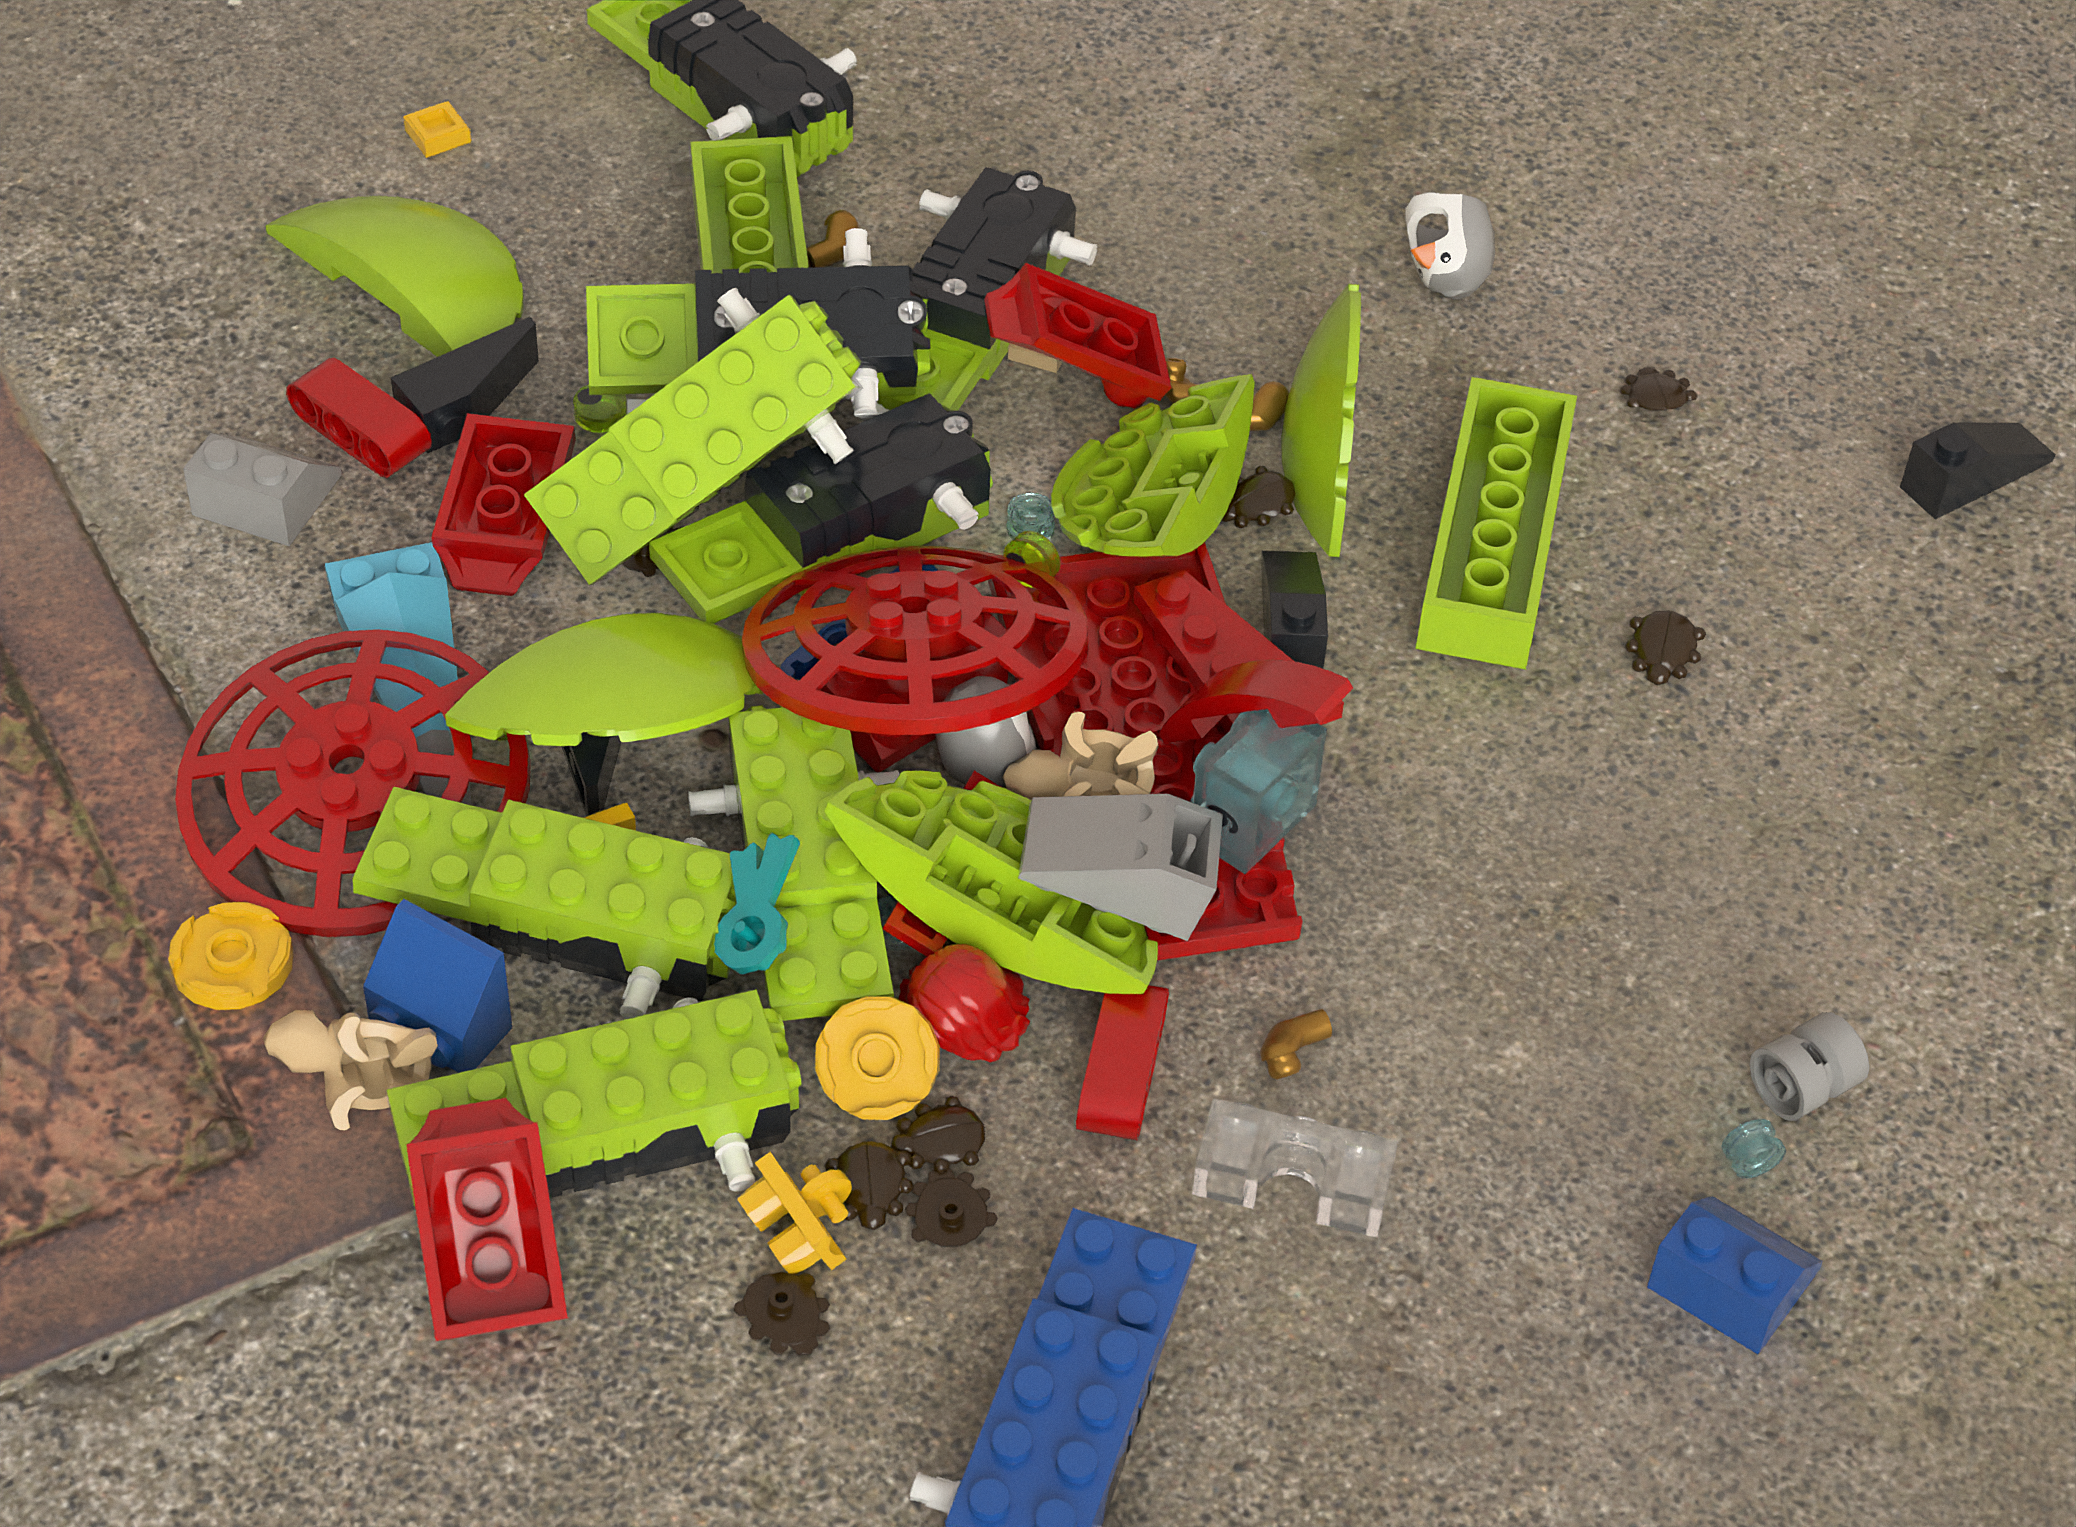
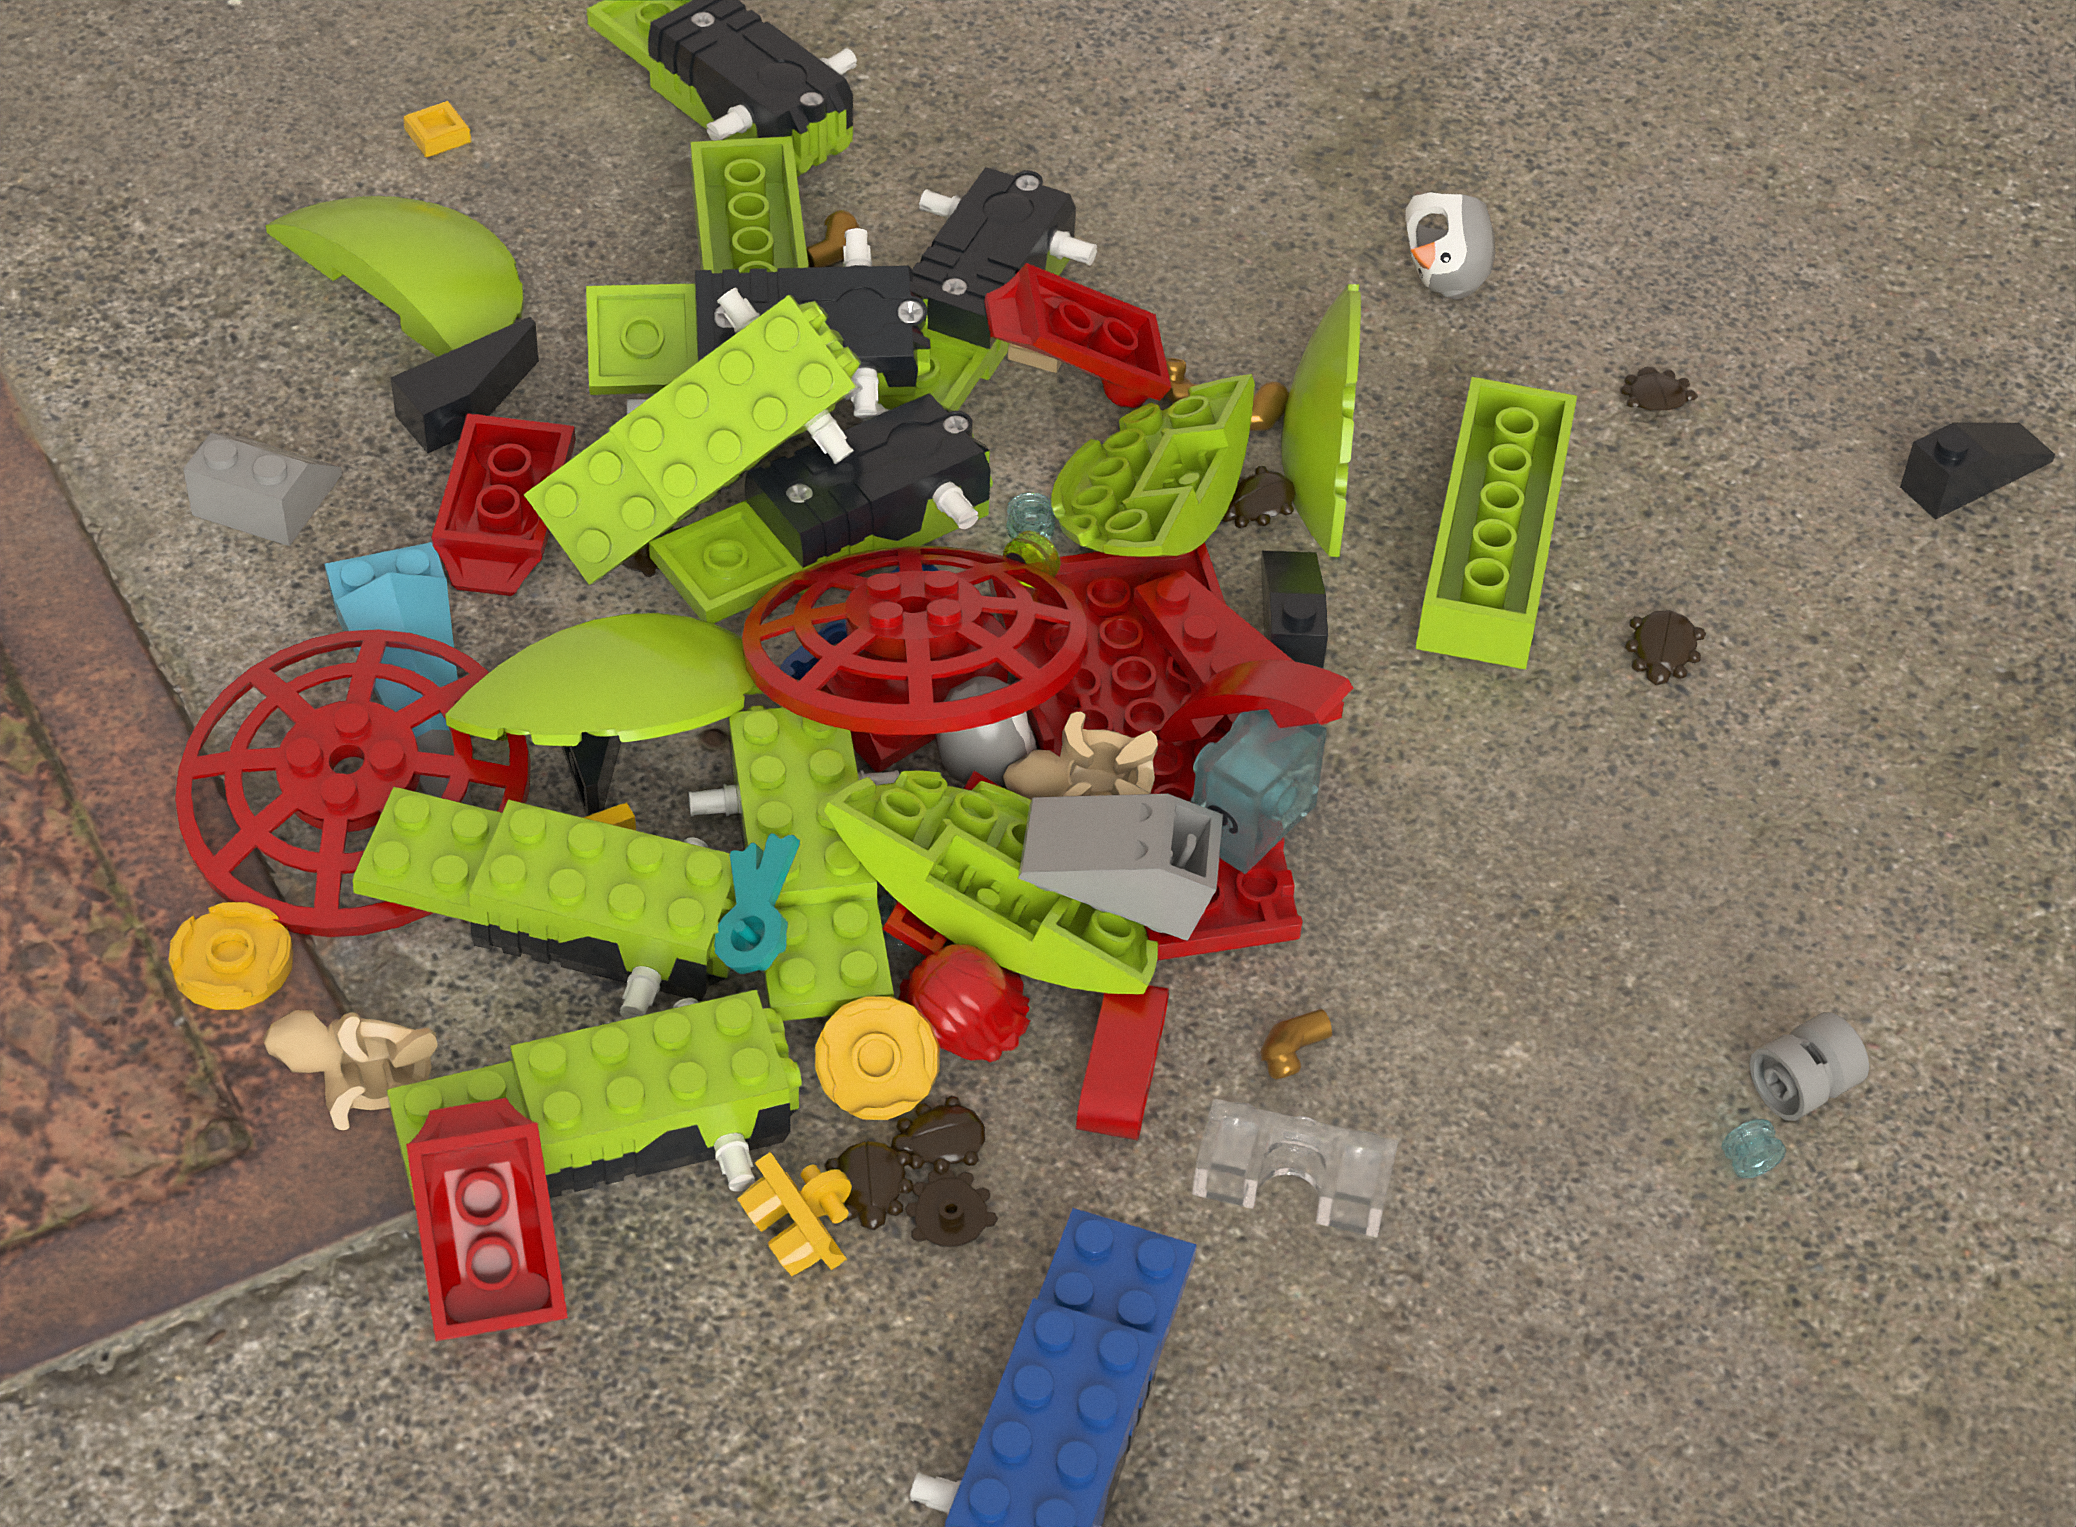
(359, 417): red beam -> none
(443, 982): blue slope -> none
(598, 412): clear neon green tile -> none
(785, 1311): dark brown piece -> none
(1731, 1272): blue slope -> none

